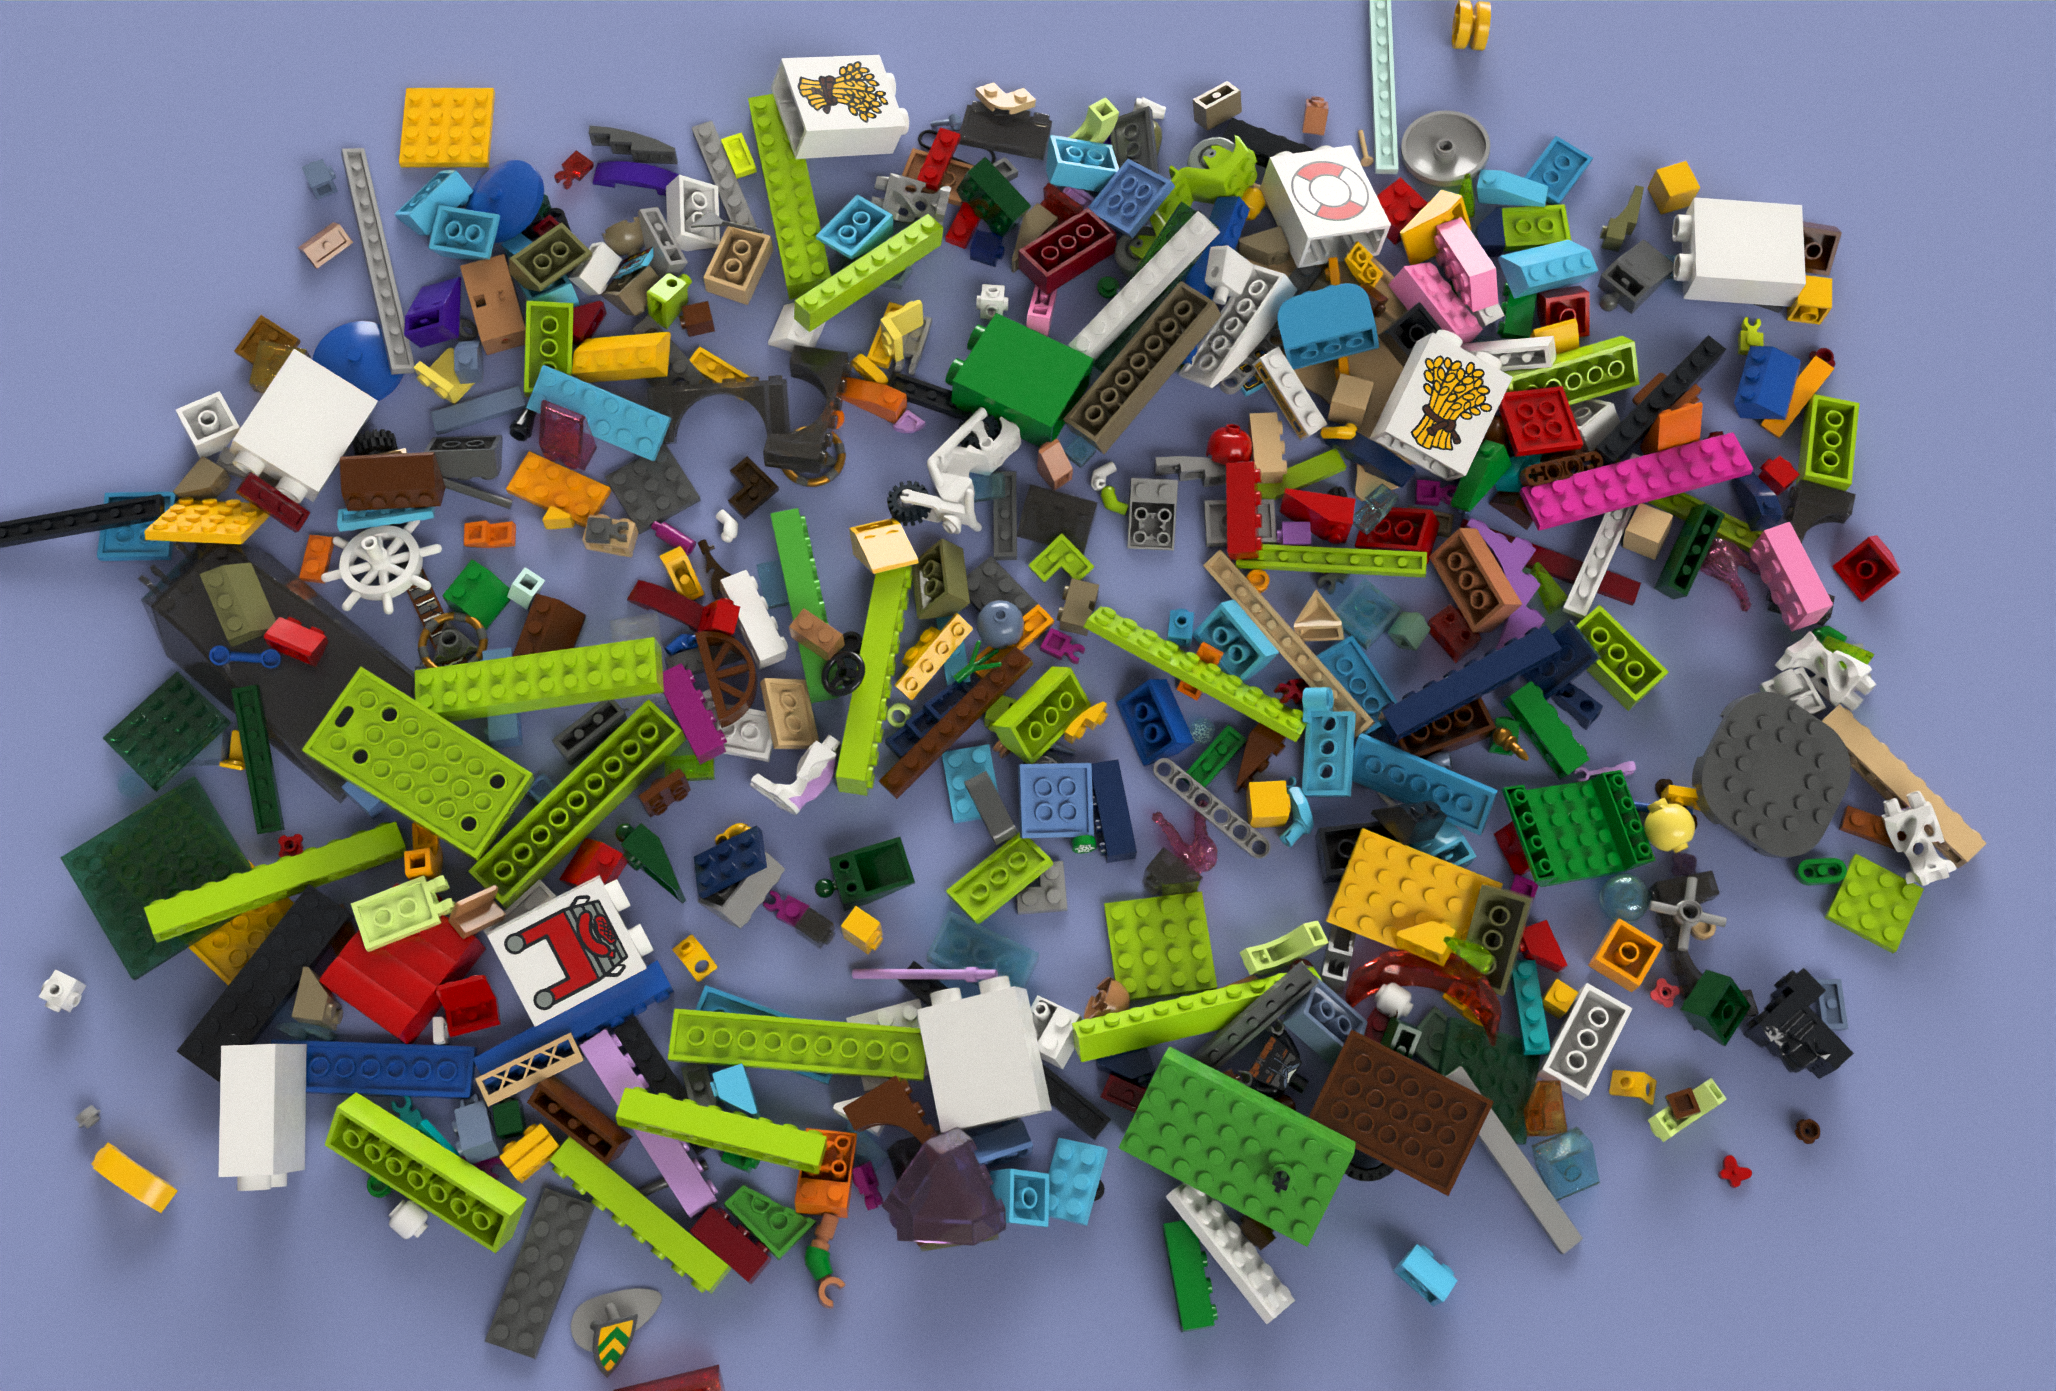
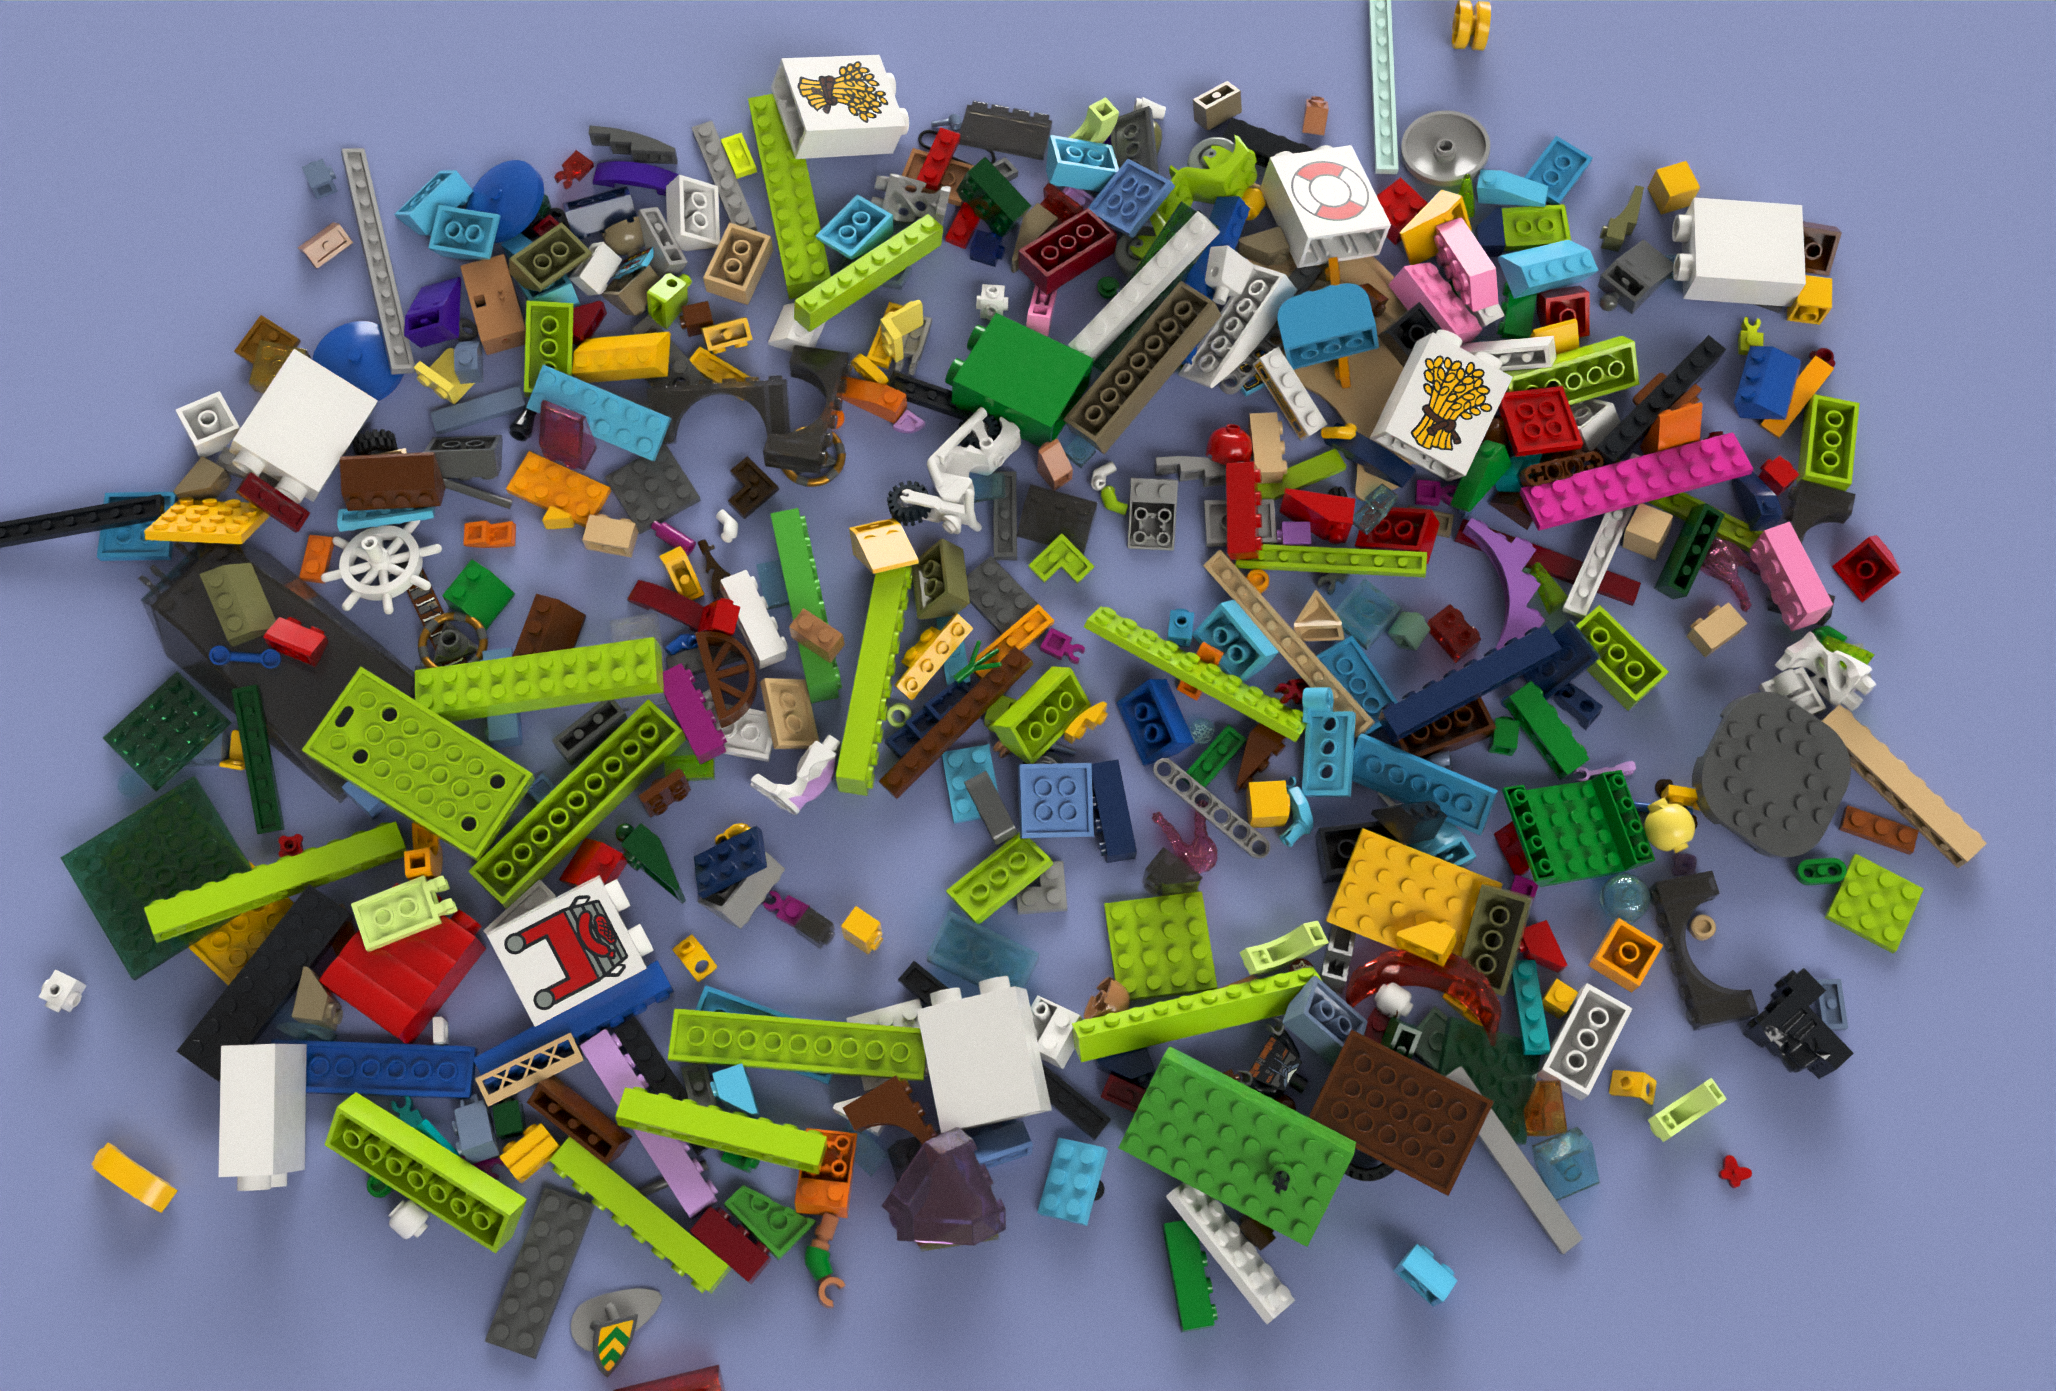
(88, 1117): light grey plate -> none
(447, 127): yellow plate -> none
(469, 1005): red bracket -> none
(476, 912): medium nougat panel -> none
(525, 588): light aqua brick -> none
(599, 212): none -> slope
(602, 530): dark grey plate -> none
(710, 219): piece -> none
(726, 334): none -> yellow brick
(845, 676): black piece -> none
(852, 642): black tile -> none
(866, 1181): magenta plate -> none
(872, 870): dark green slope -> none
(970, 974): lavender bar -> none
(1000, 624): sand blue cylinder -> none
(1014, 101): plate -> none
(1023, 1195): medium azure slope -> none
(1078, 607): dark tan brick -> none
(1083, 844): green tile -> none
(1256, 1017): dark grey plate -> none
(1350, 400): tan head -> none
(1361, 266): yellow slope -> none
(1366, 160): tan pin -> none
(1472, 953): clear neon green slope -> none
(1475, 580): nougat brick -> none
(1504, 738): pearl gold bar -> none
(1658, 996): coral plate -> none
(1681, 920): light grey bar -> none
(1682, 1104): reddish brown plate -> none
(1716, 629): none -> tan brick
(1716, 1006): dark green slope -> none
(1812, 1126): reddish brown plate -> none
(1927, 865): white hips -> none

